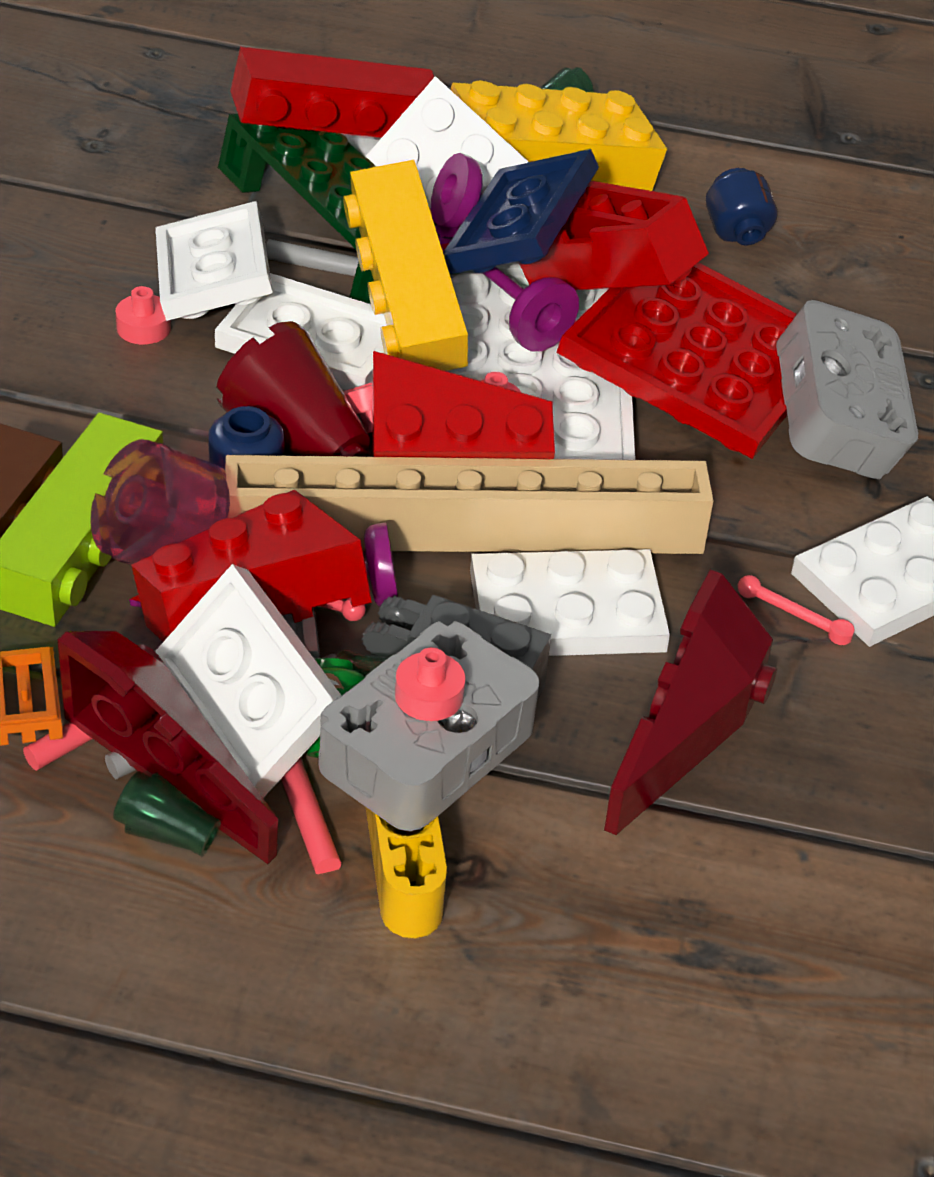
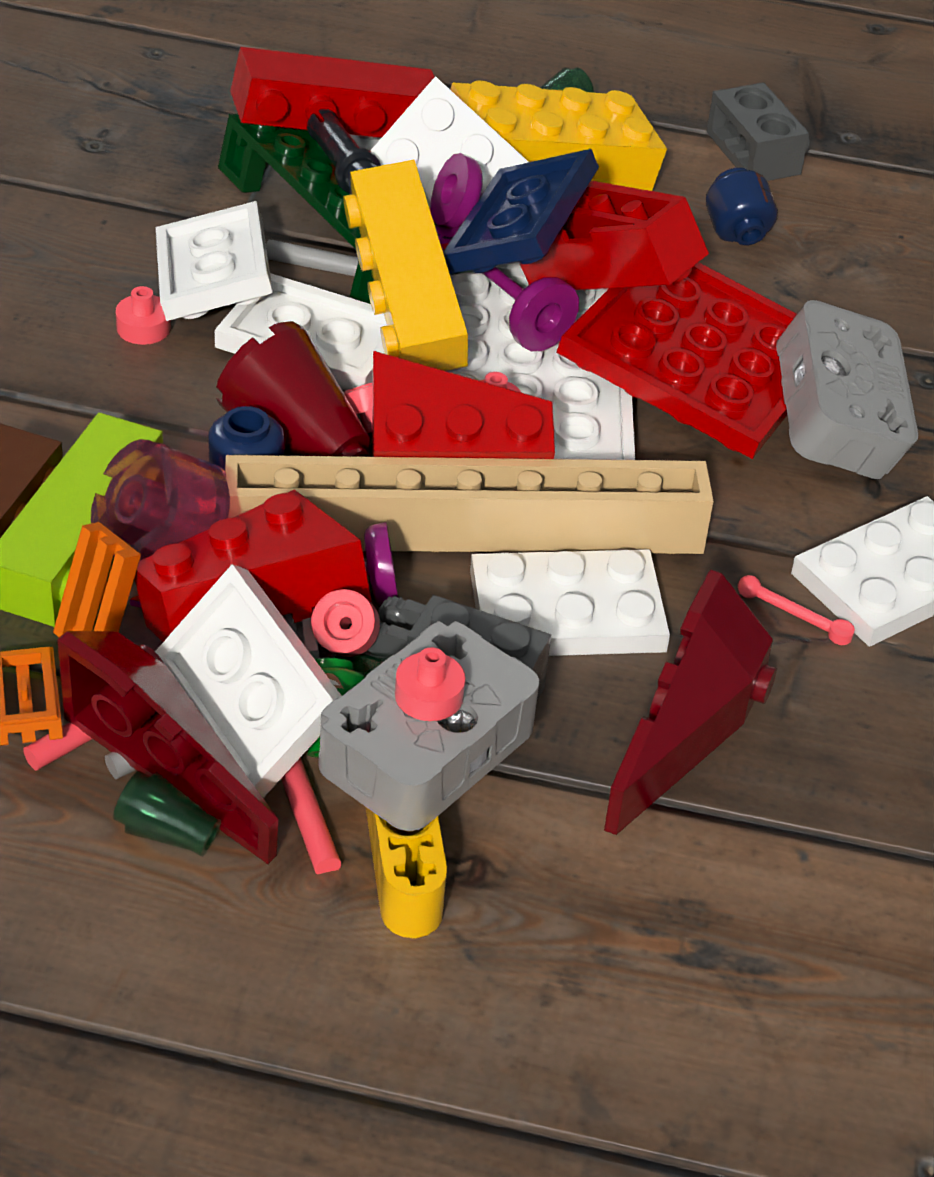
(88, 586): none -> orange tile
(336, 613): none -> coral tile
(340, 147): none -> black pin
(757, 131): none -> dark grey brick

